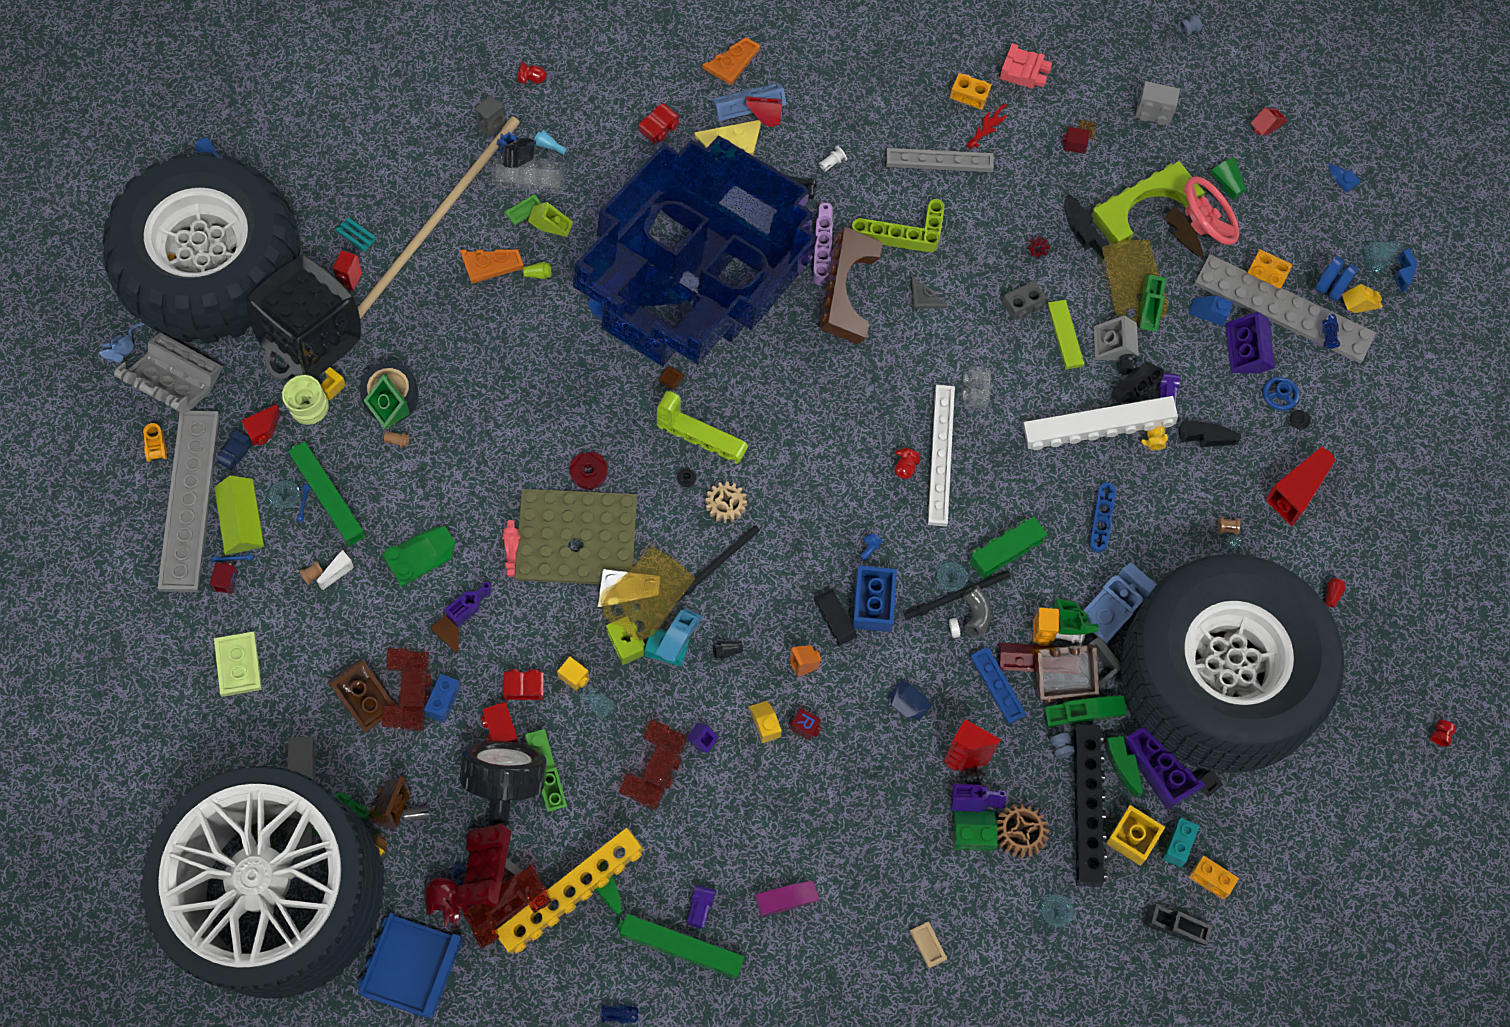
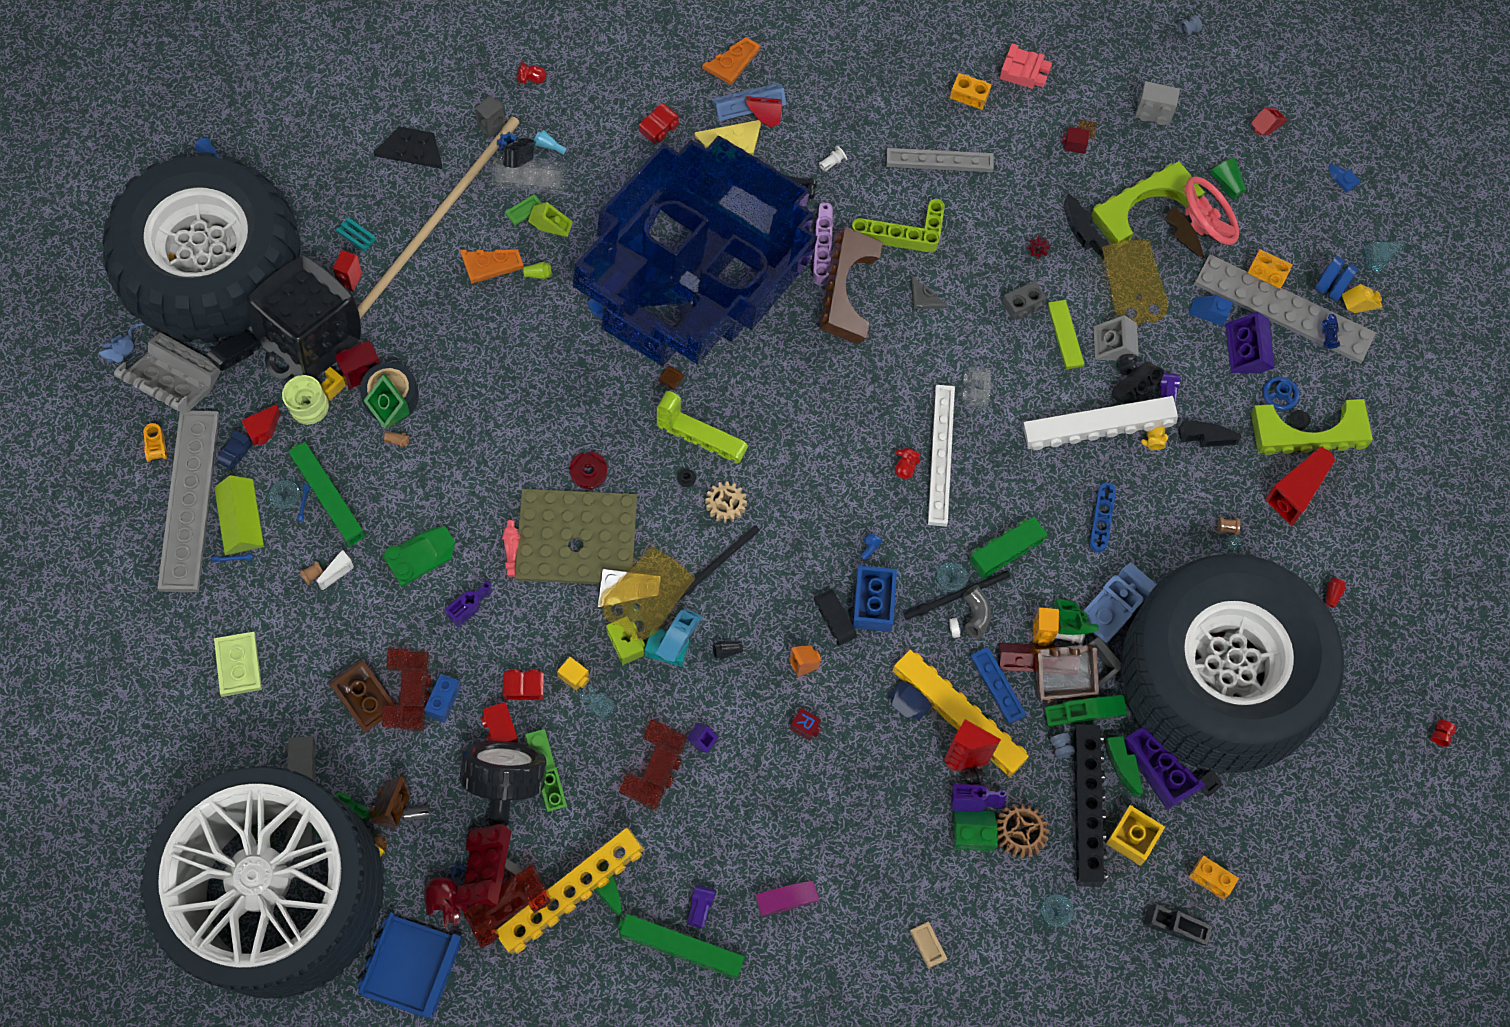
(223, 577): dark red brick -> none
(233, 350): none -> black beam
(356, 362): none -> dark red brick
(411, 147): none -> black wing
(447, 632): reddish brown tile -> none
(619, 1013): clear blue piece -> none
(765, 721): yellow slope -> none
(955, 708): none -> yellow brick
(987, 126): red piece -> none
(1151, 302): green slope -> none
(1180, 842): teal brick -> none
(1276, 436): none -> lime arch
(1404, 276): blue slope -> none

